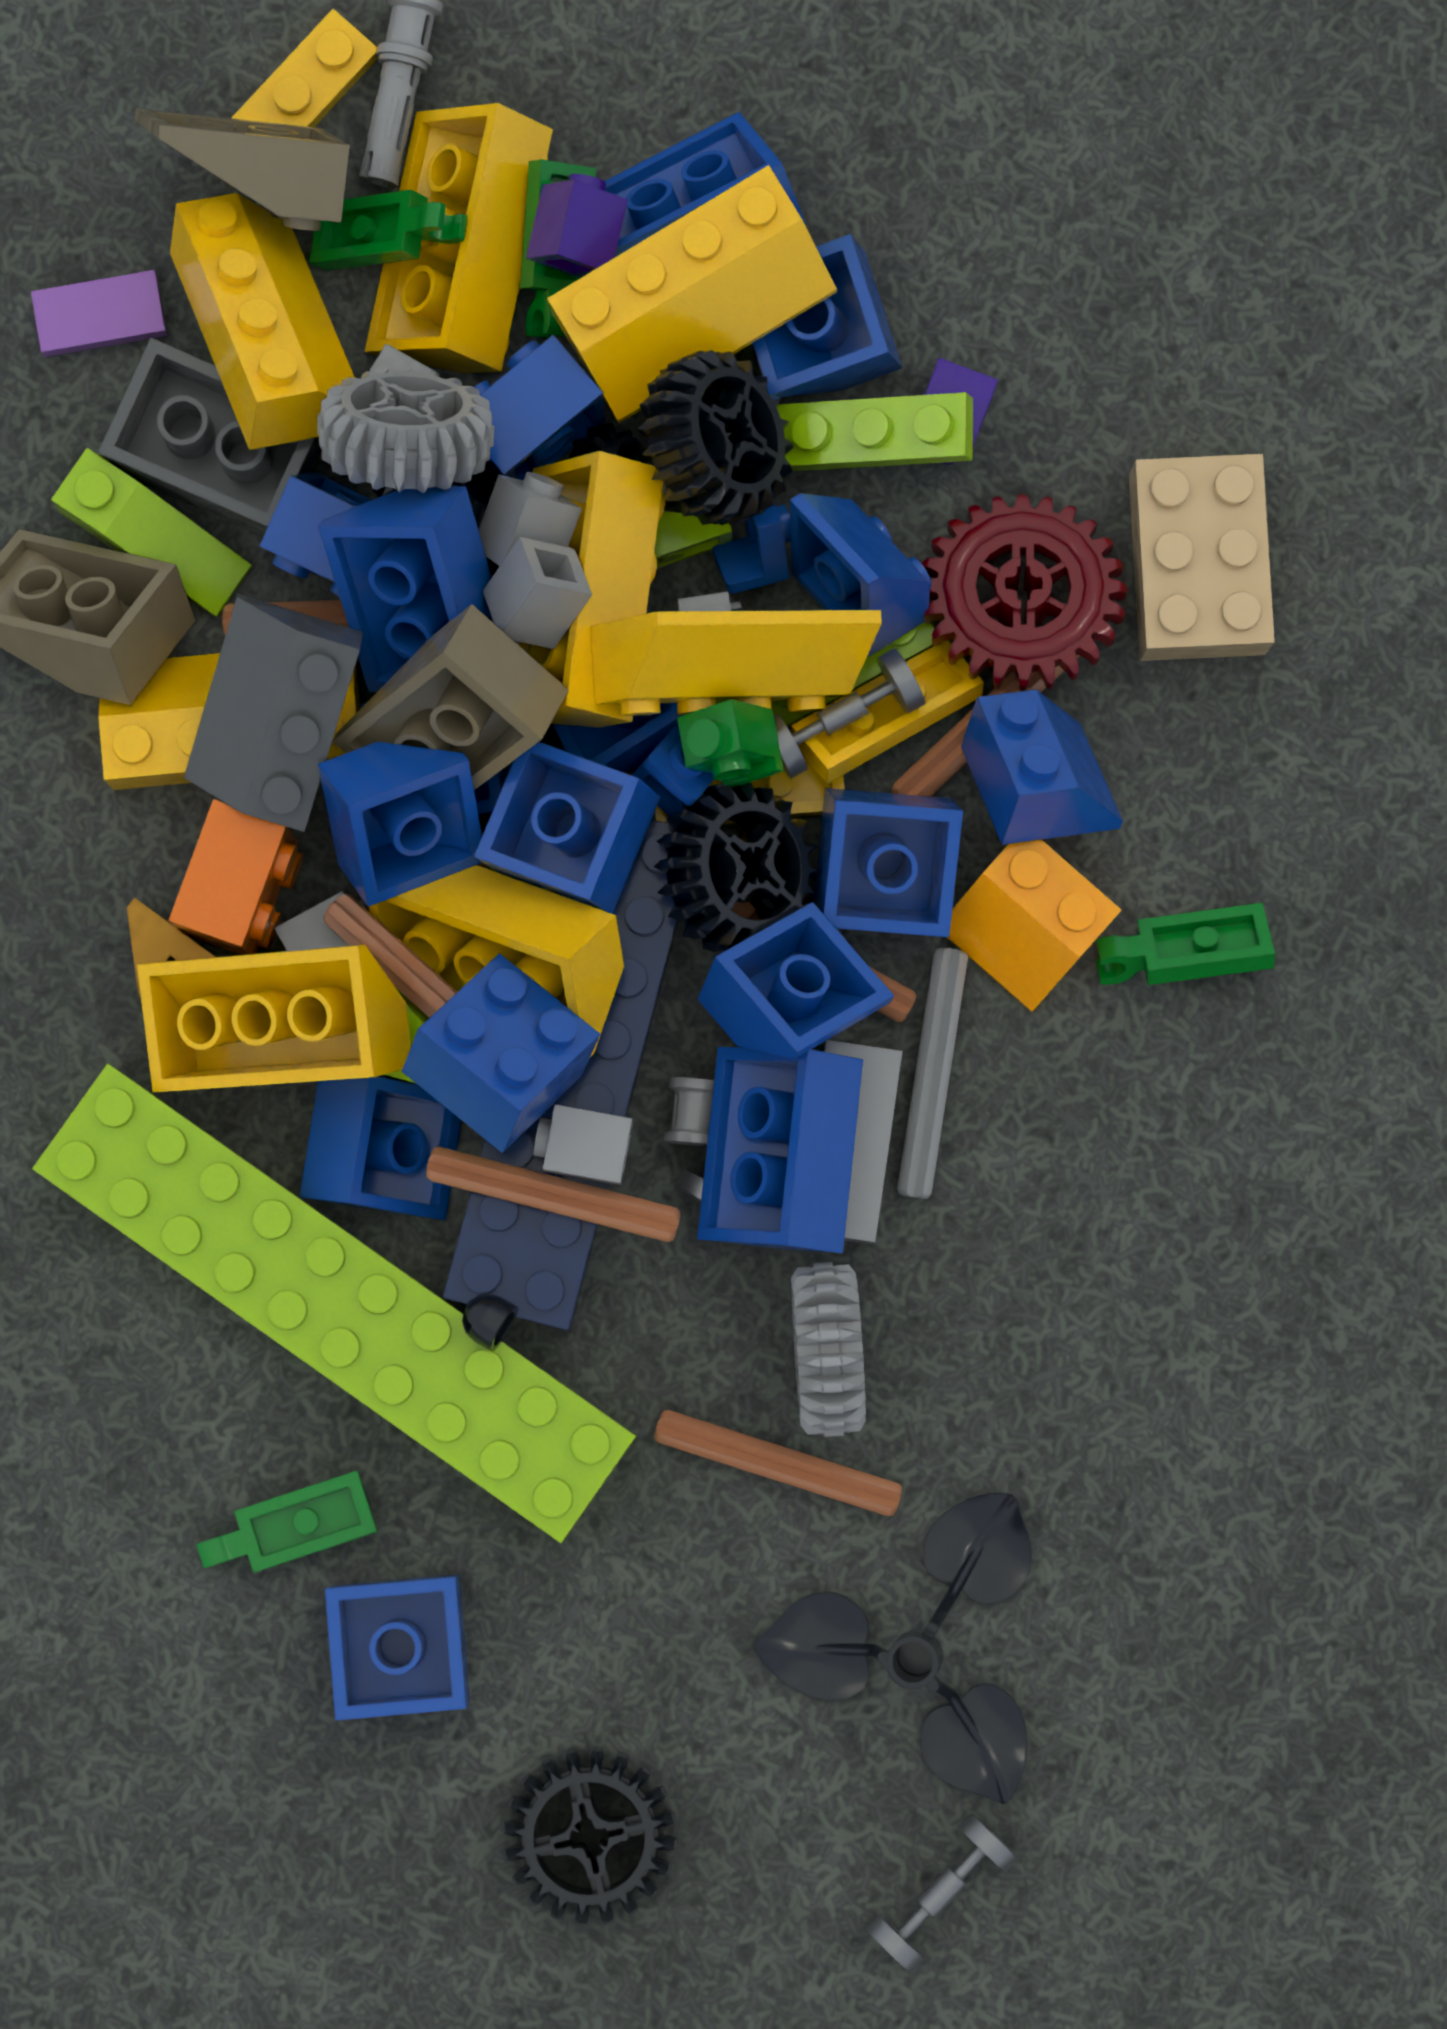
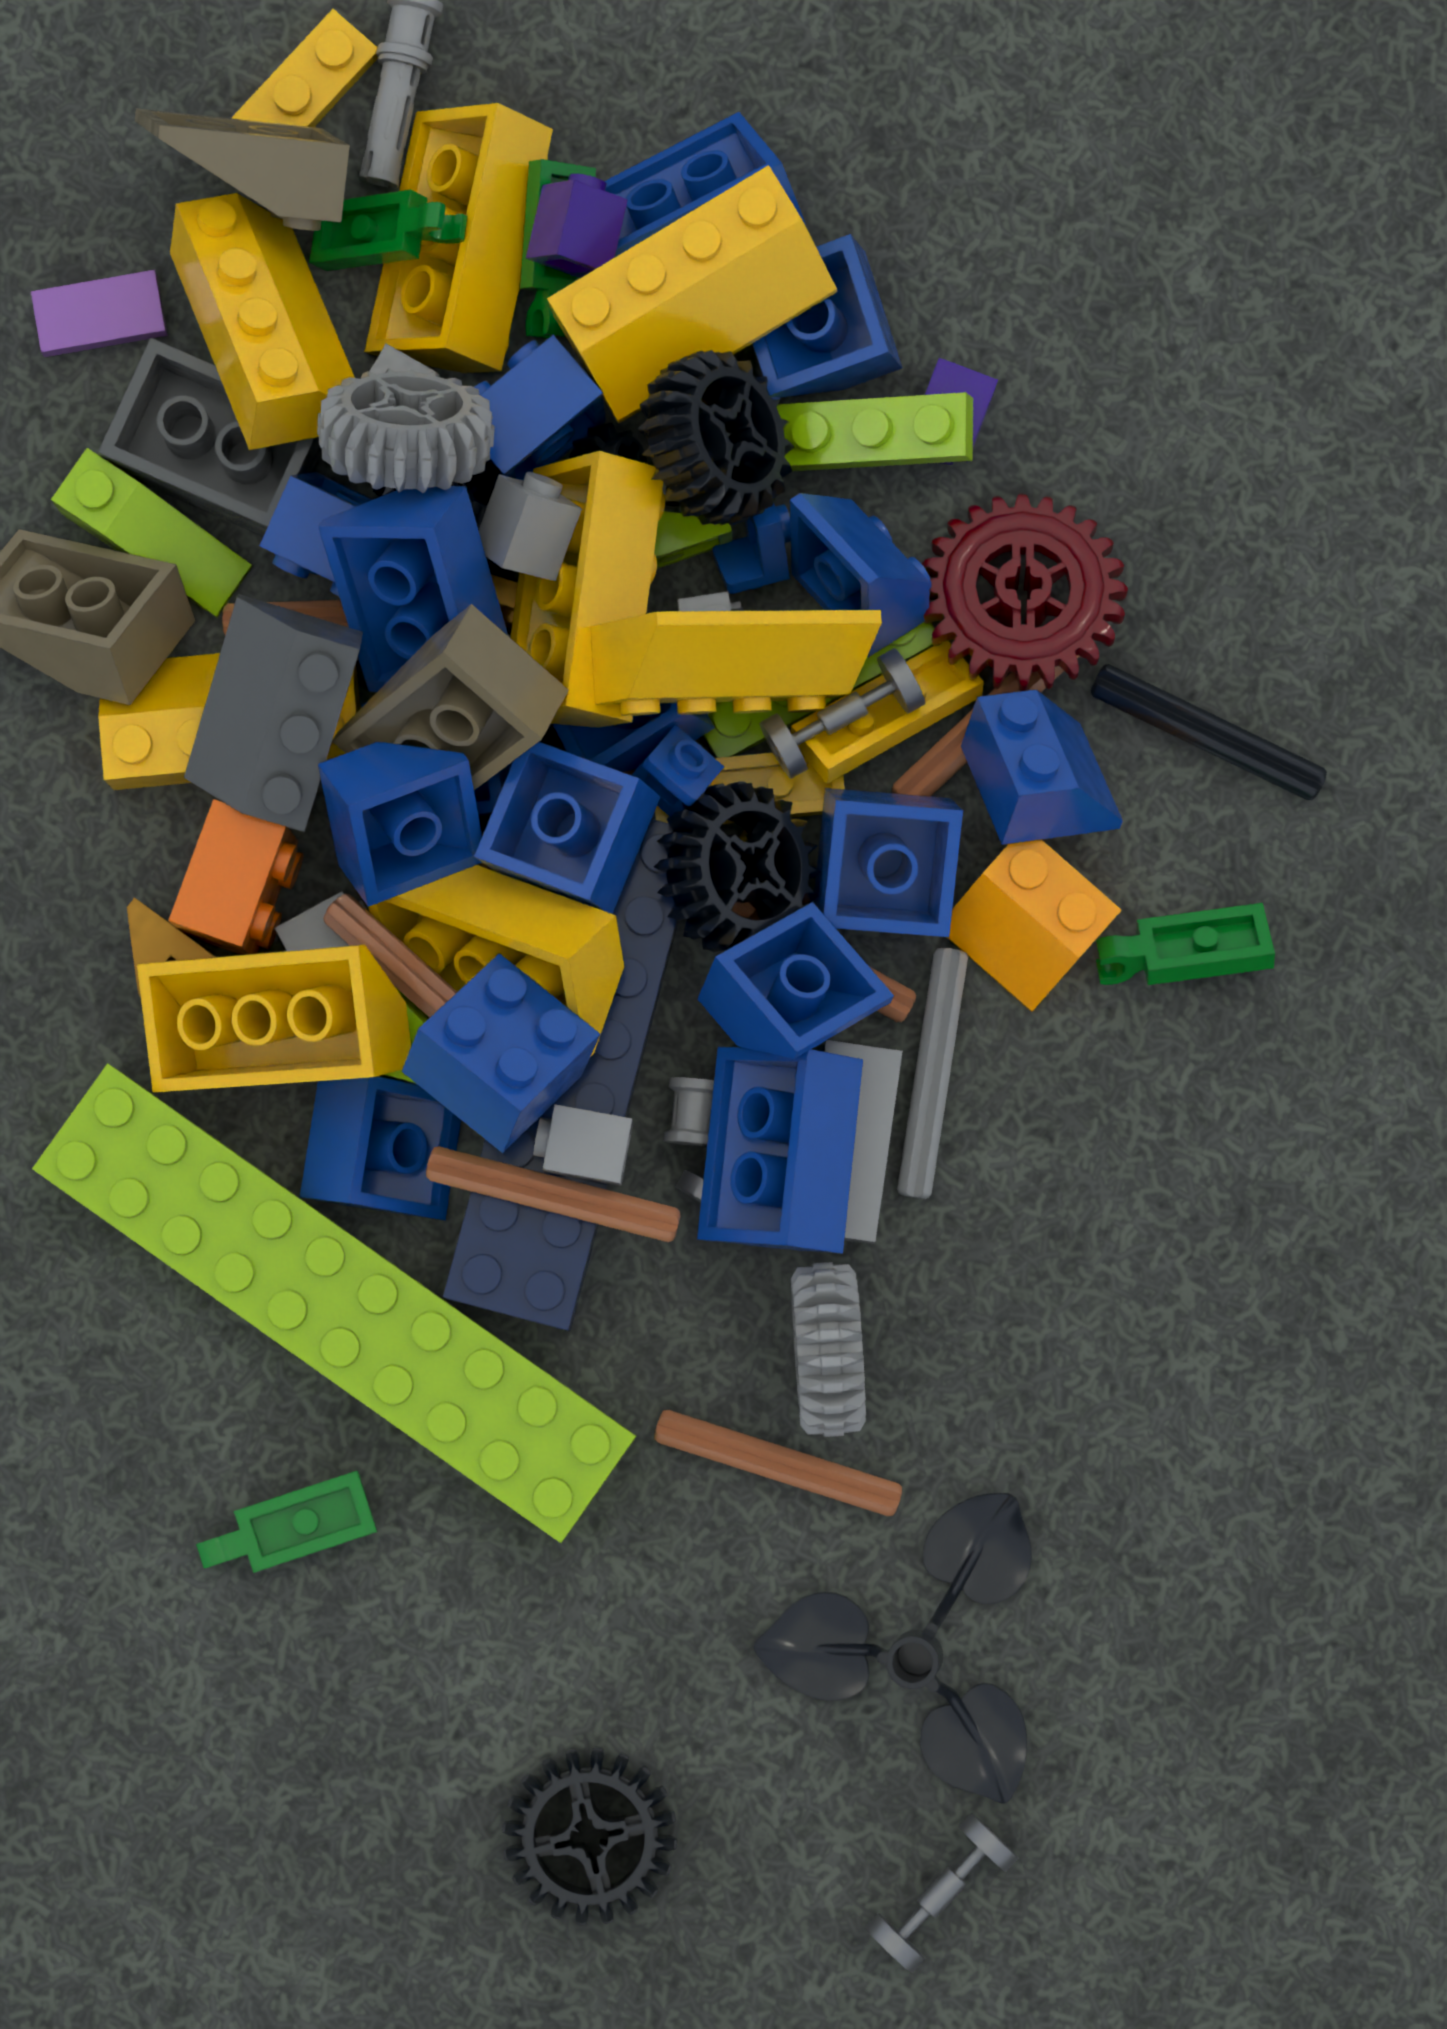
(397, 1647): blue brick -> none
(488, 1320): black hinge -> none
(537, 592): light grey brick -> none
(732, 742): green brick -> none
(1201, 557): tan brick -> none
(1208, 732): none -> black axle

